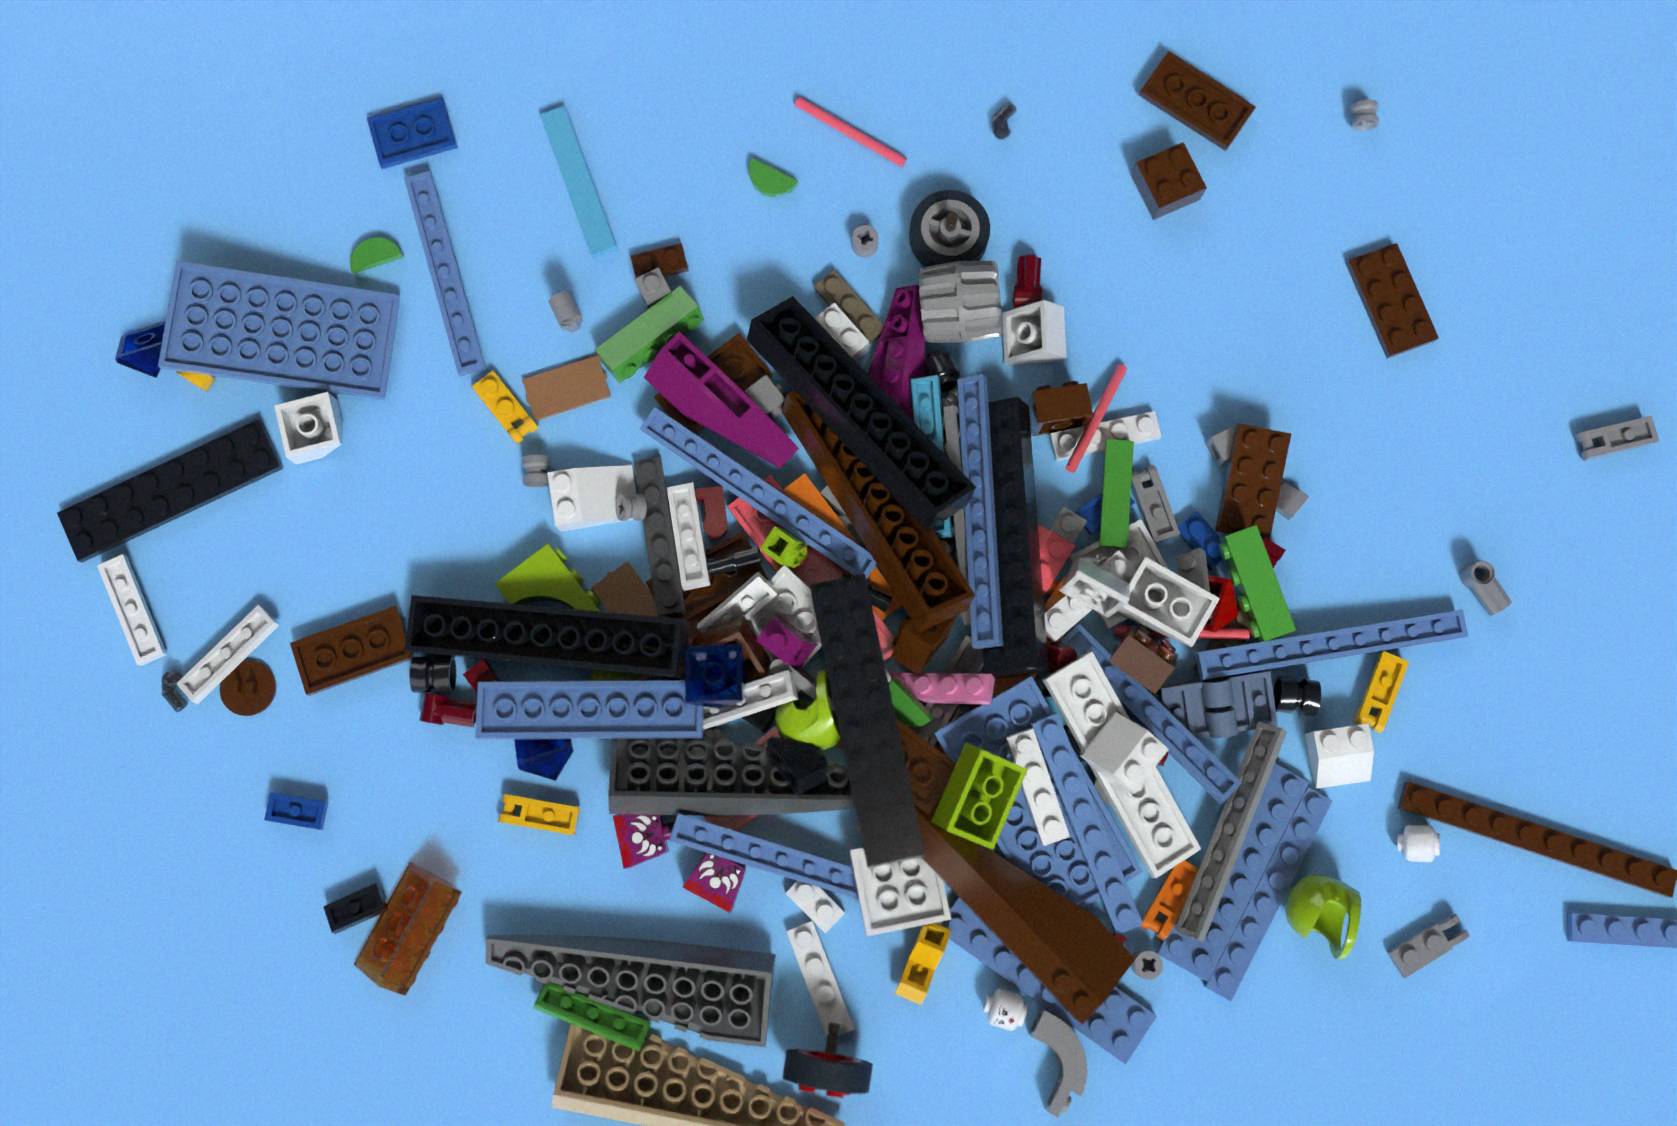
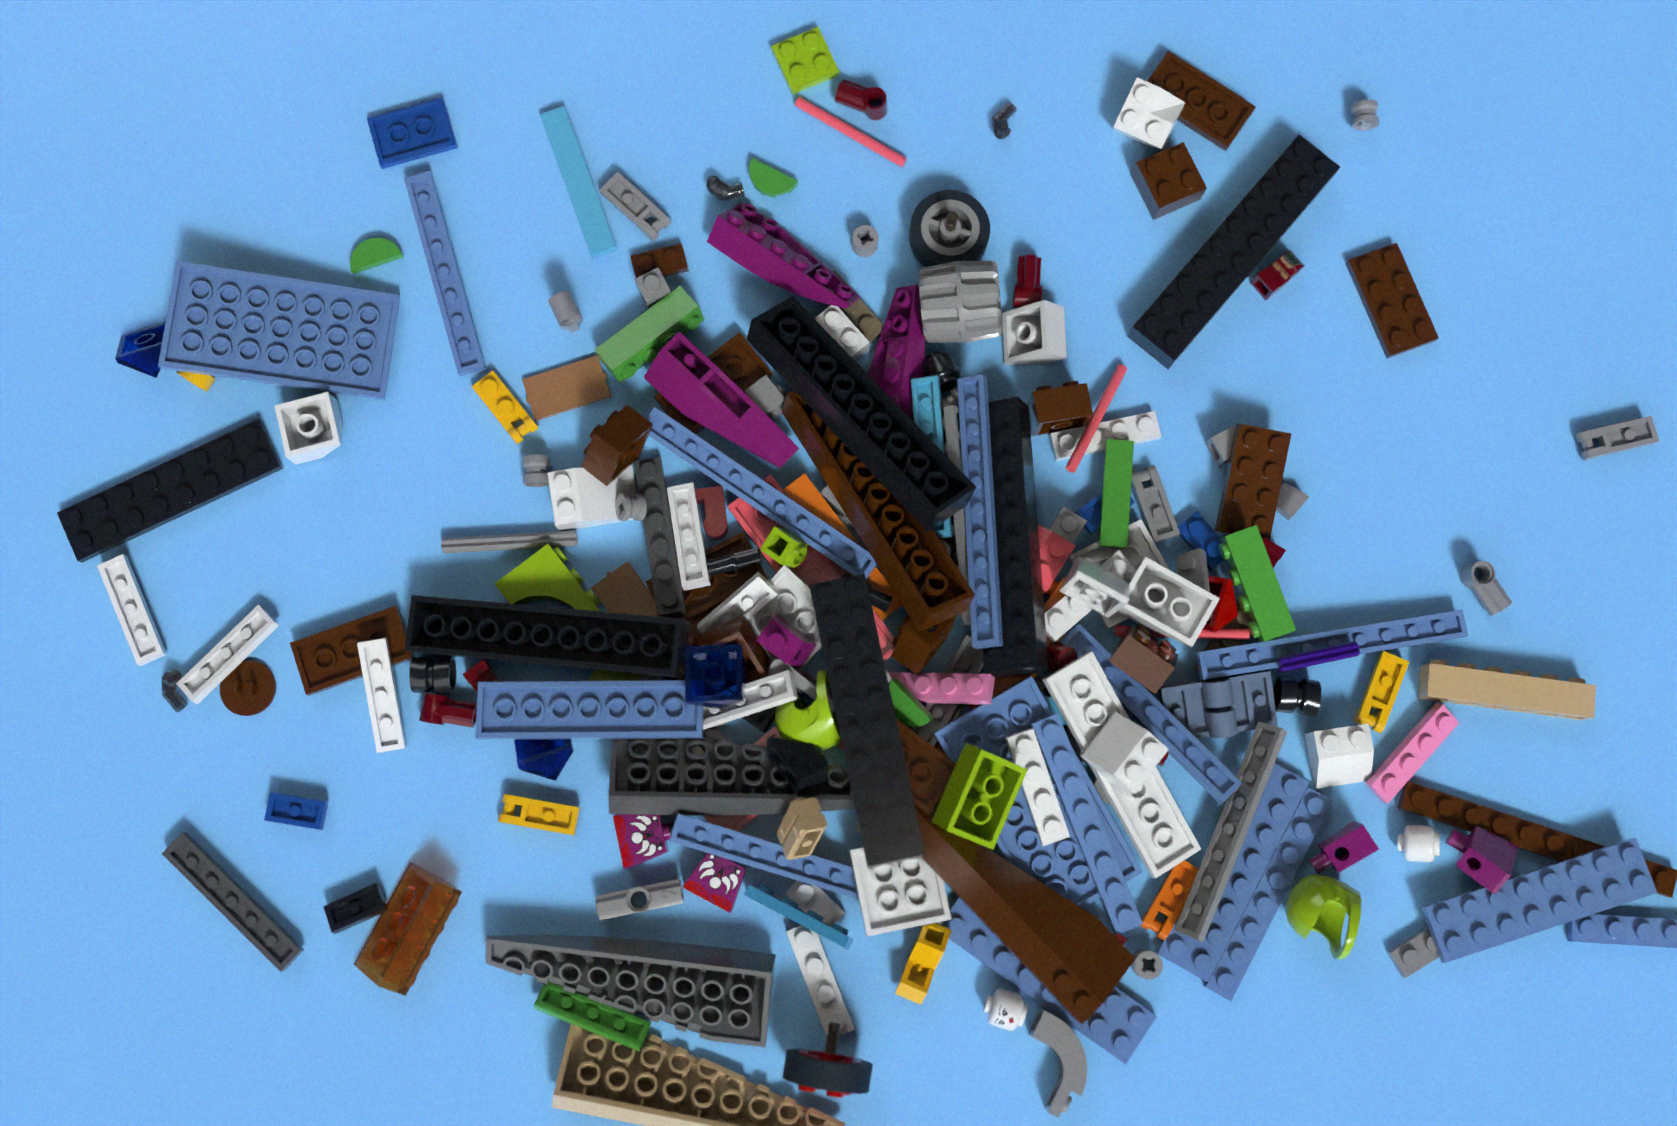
(233, 901): none -> dark grey plate
(381, 695): none -> white plate
(509, 541): none -> light grey axle
(616, 444): none -> reddish brown brick
(621, 902): none -> light grey piece
(634, 206): none -> light grey plate
(722, 190): none -> clear smoke arm
(777, 256): none -> magenta wedge
(801, 828): none -> tan brick
(805, 60): none -> lime plate
(810, 920): none -> dark azure plate
(860, 97): none -> dark red piece
(1148, 114): none -> white slope
(1233, 252): none -> black brick
(1277, 274): none -> dark red leg
(1318, 656): none -> dark purple axle
(1355, 845): none -> magenta torso
(1412, 752): none -> bright pink plate
(1484, 857): none -> magenta torso
(1507, 691): none -> tan brick
(1539, 900): none -> medium blue plate

